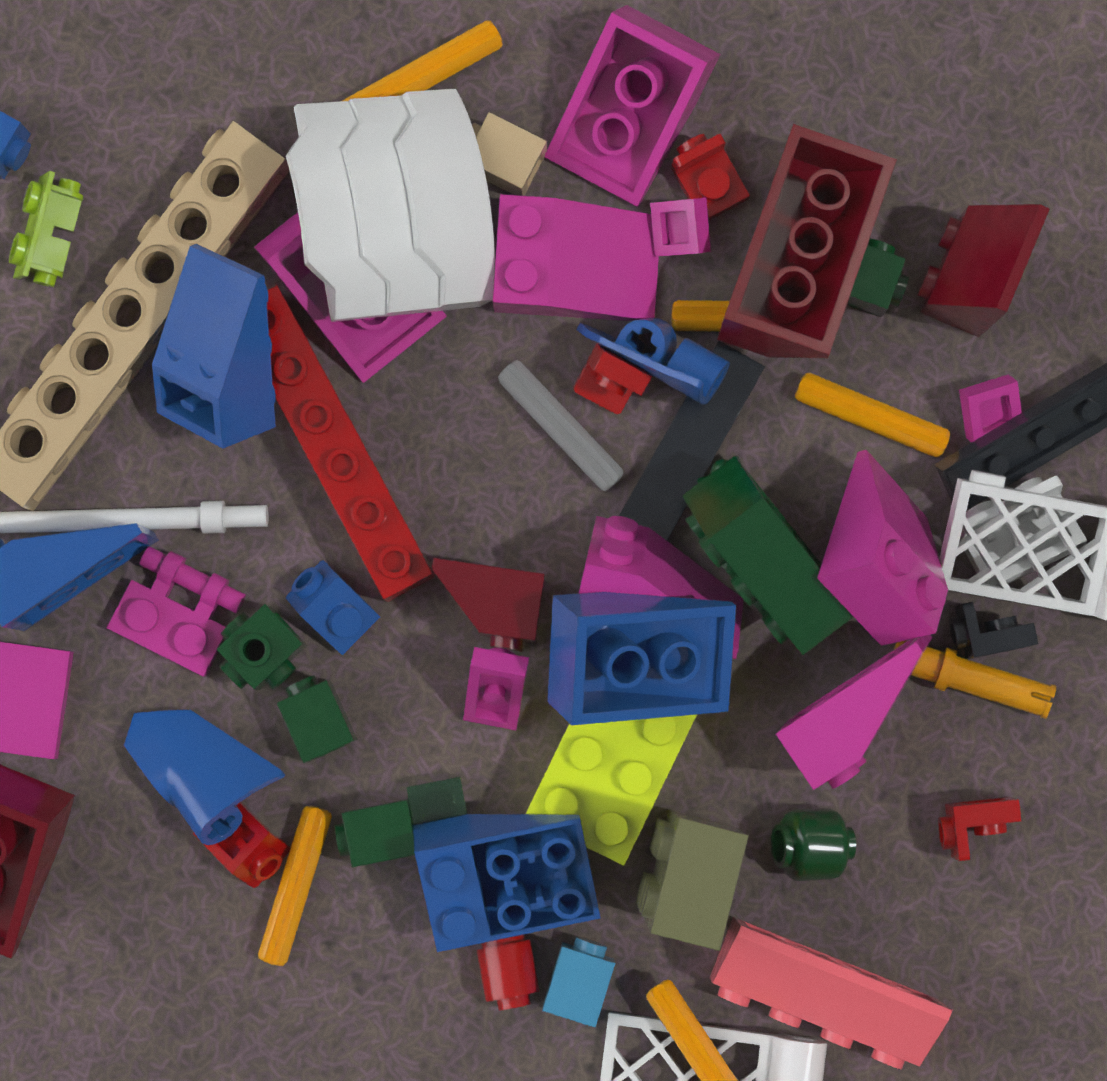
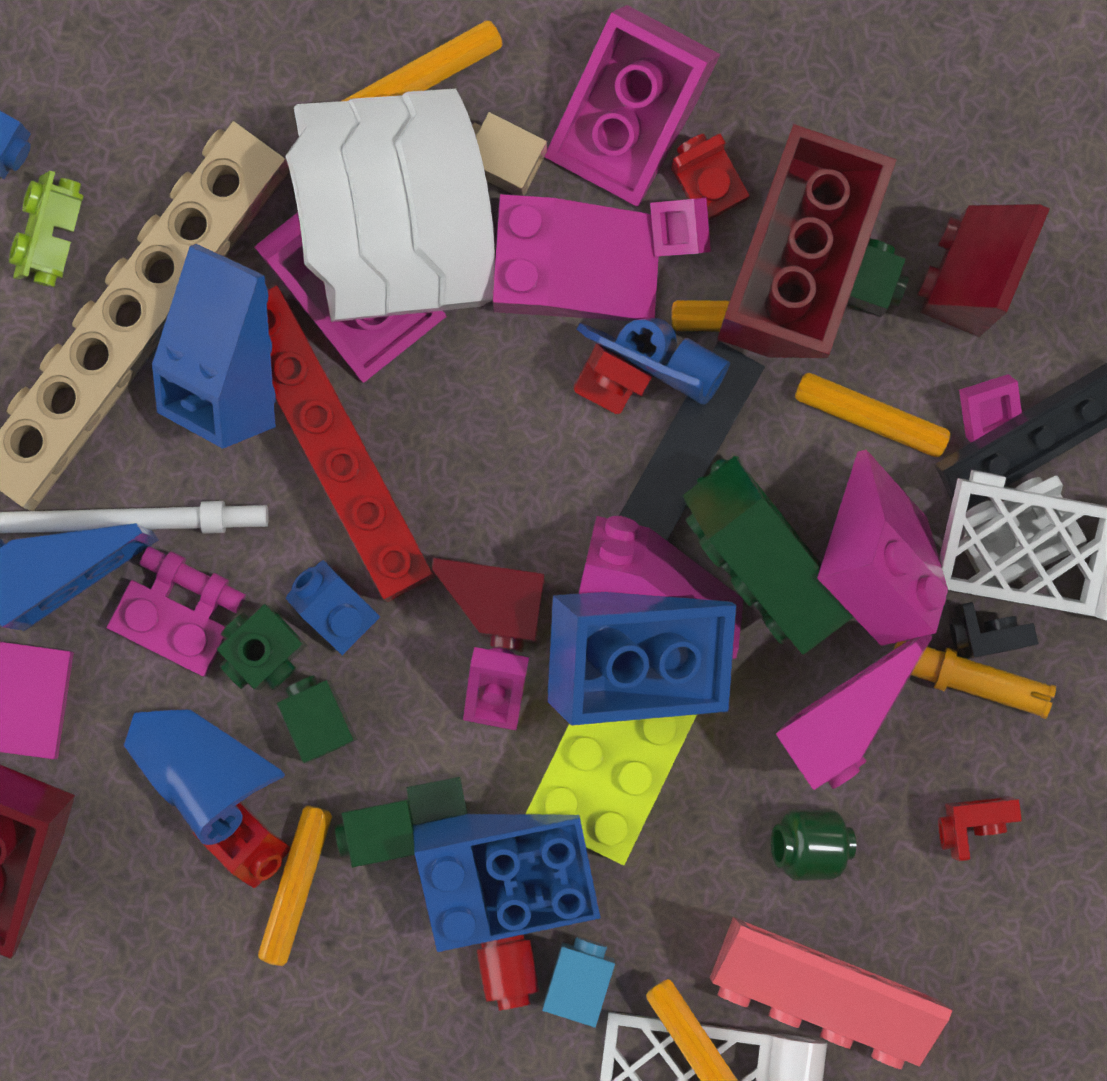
(560, 425): light grey axle -> none
(692, 879): olive brick -> none

